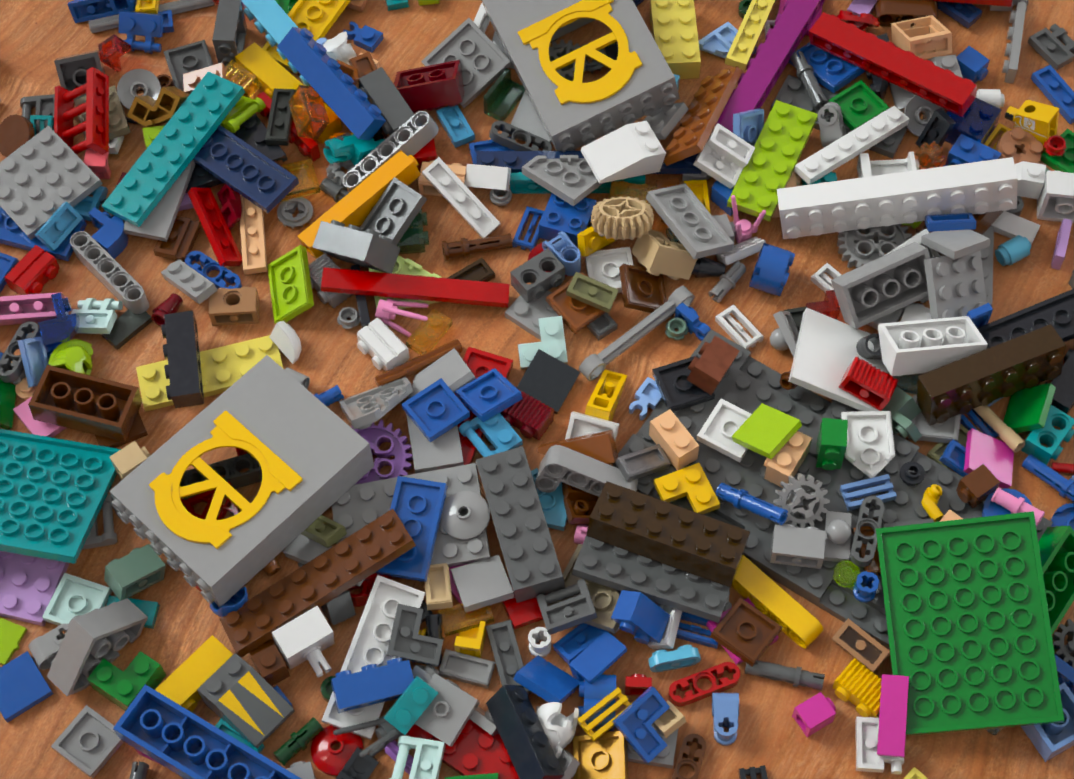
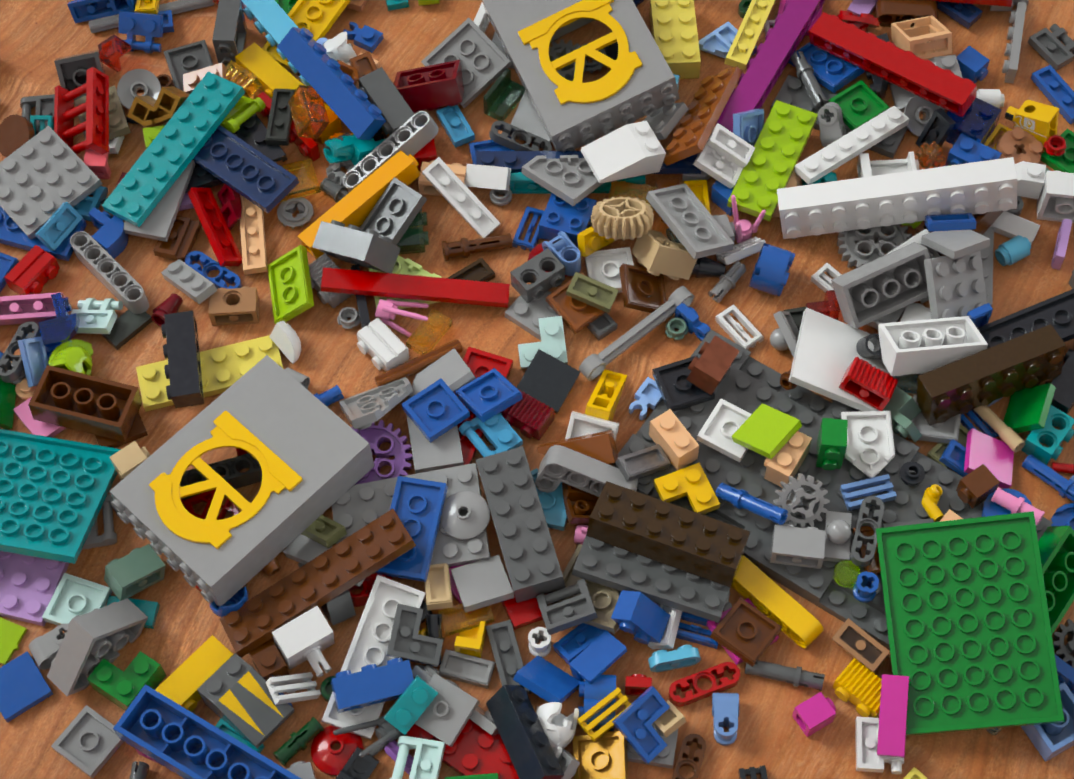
(290, 684): none -> white tile

